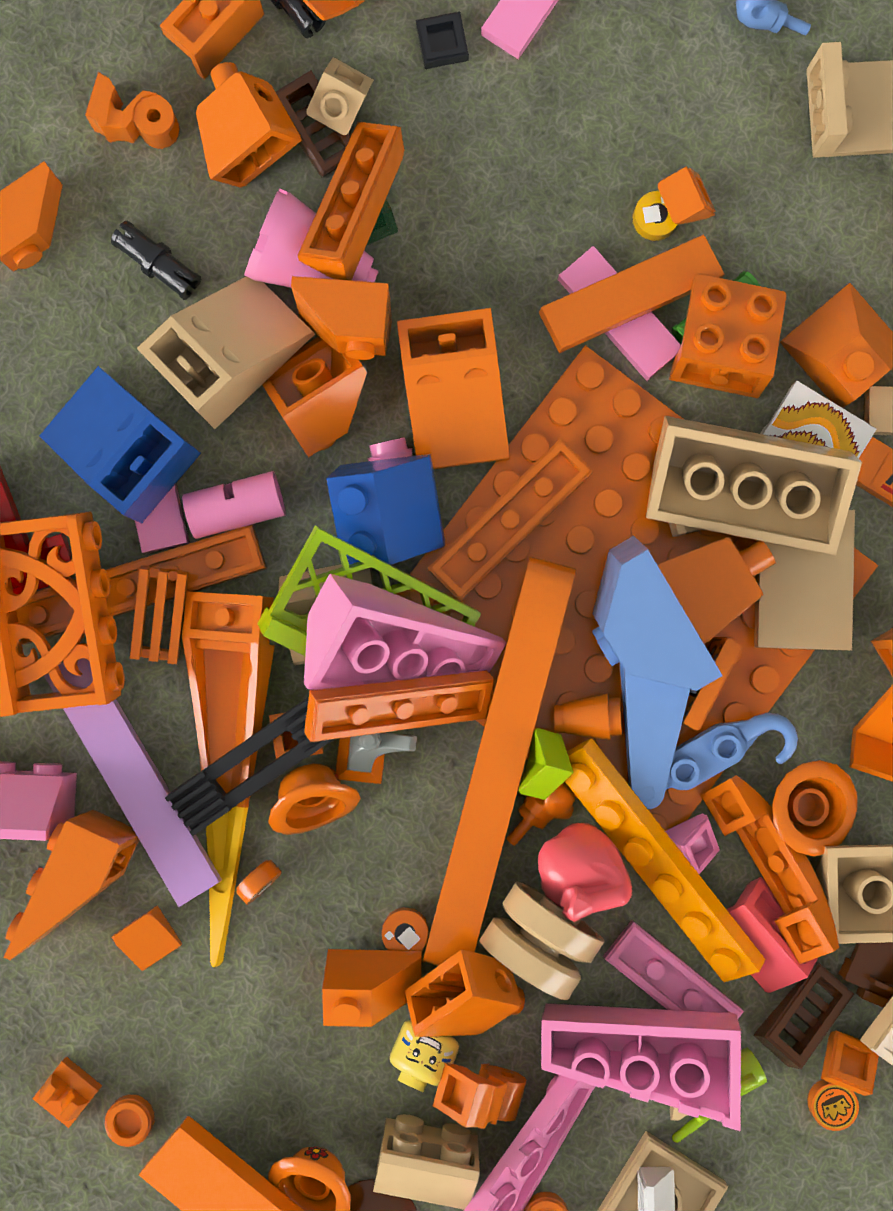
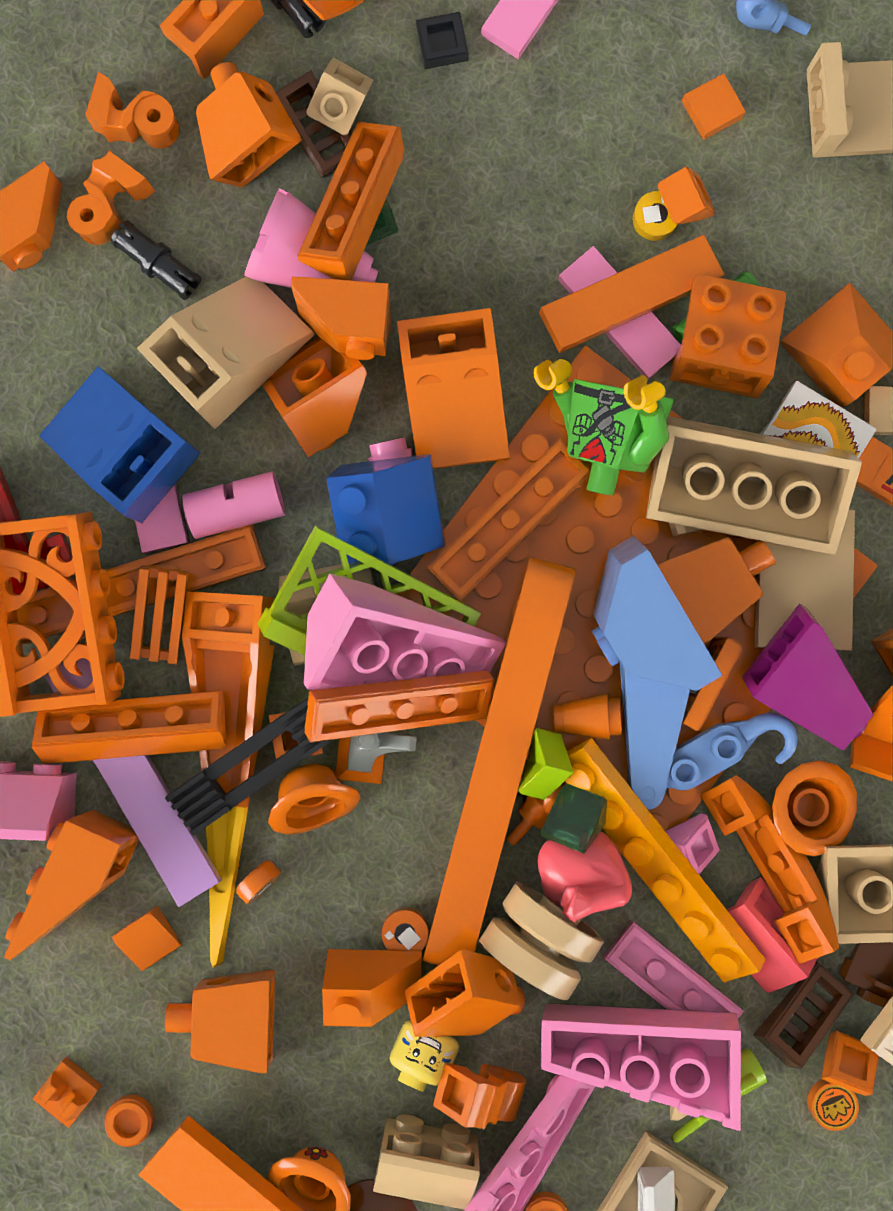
(95, 214): none -> orange leg
(132, 728): none -> orange slope
(229, 1020): none -> orange torso
(575, 818): none -> clear green slope
(608, 423): none -> torso
(713, 106): none -> orange tile
(808, 681): none -> magenta slope

